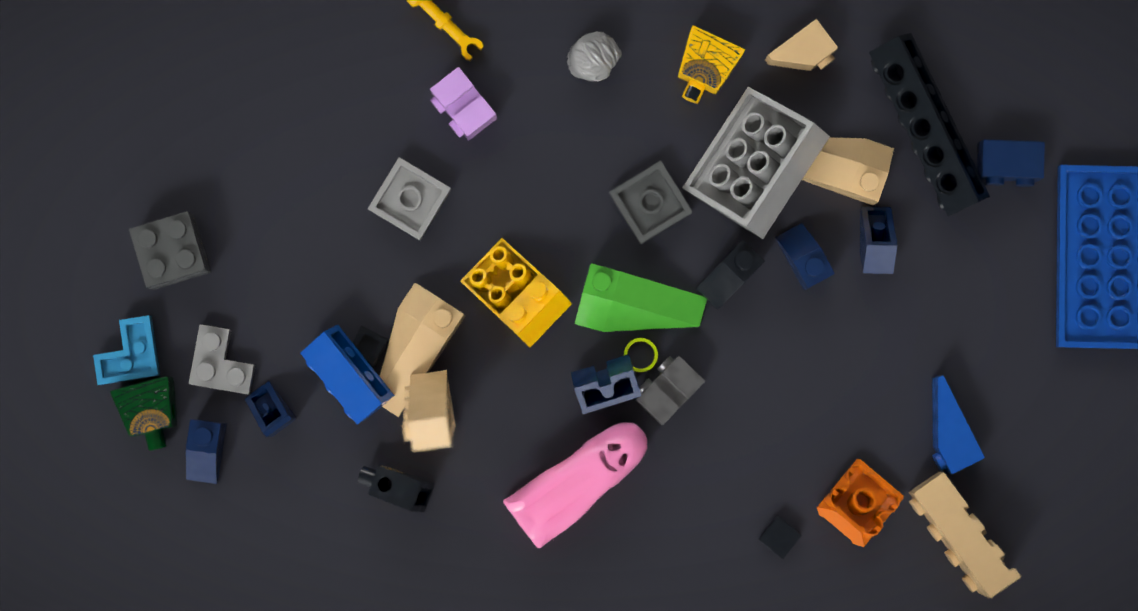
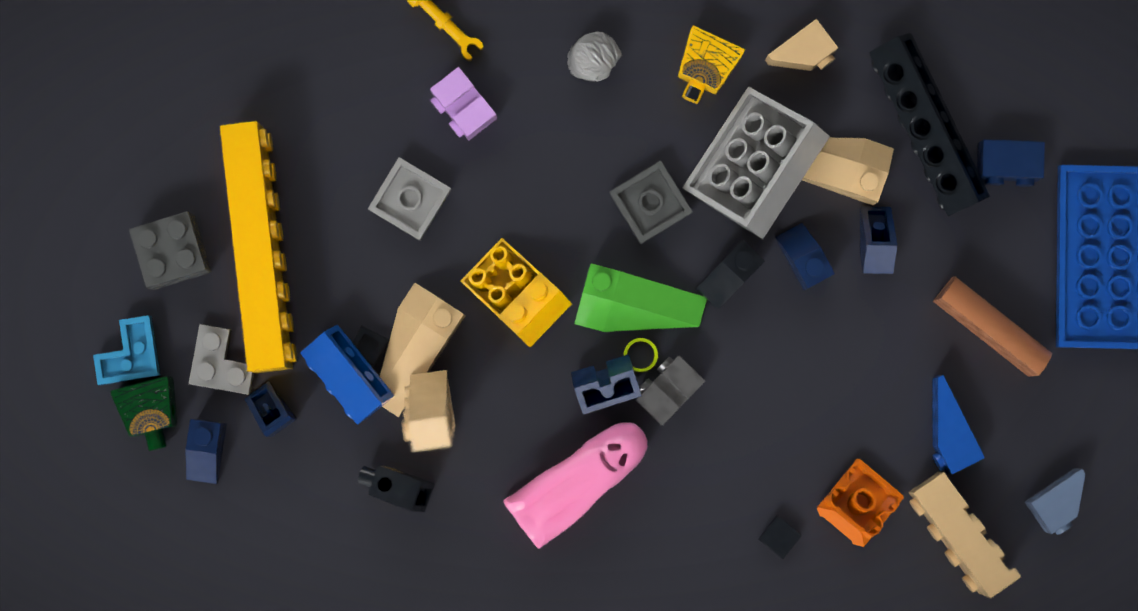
(257, 247): none -> yellow brick
(993, 327): none -> nougat brick
(1058, 502): none -> sand blue slope

